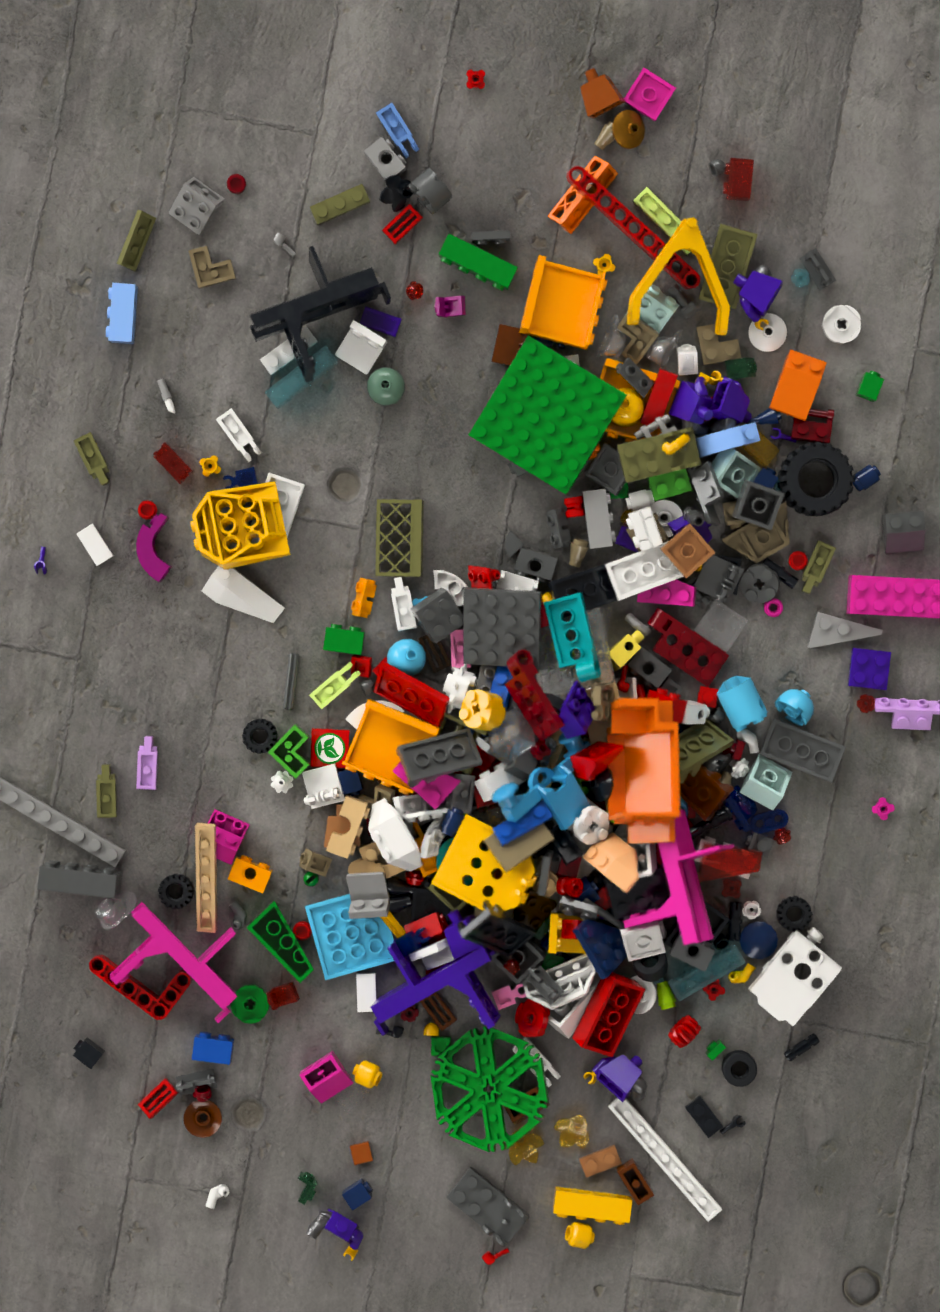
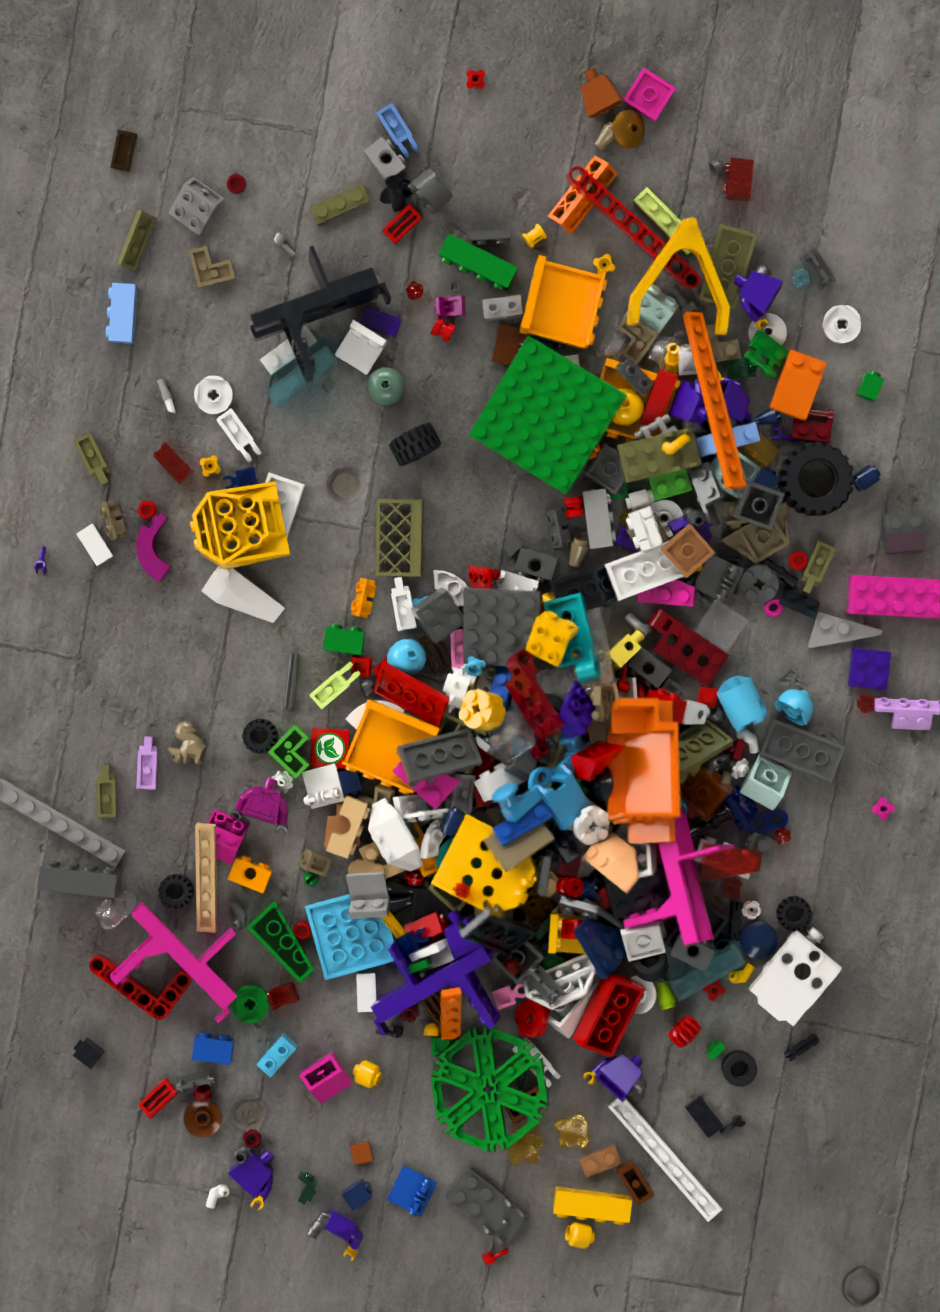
(112, 527): none -> dark tan hinge
(123, 150): none -> dark brown tile
(191, 747): none -> dark tan animal
(205, 402): none -> white plate
(247, 1138): none -> dark red plate
(253, 1173): none -> dark purple torso
(263, 804): none -> magenta torso
(277, 1055): none -> medium azure brick
(412, 1191): none -> blue hinge
(415, 444): none -> black tyre
(421, 965): none -> green plate
(443, 329): none -> red wheel
(450, 1013): none -> orange plate
(462, 890): none -> clear red plate
(474, 666): none -> medium azure plate
(502, 308): none -> light grey brick
(534, 236): none -> yellow bush
(551, 637): none -> yellow bracket
(672, 358): none -> yellow pin
(714, 400): none -> orange plate
(768, 349): none -> green plate
(799, 602): none -> black plate

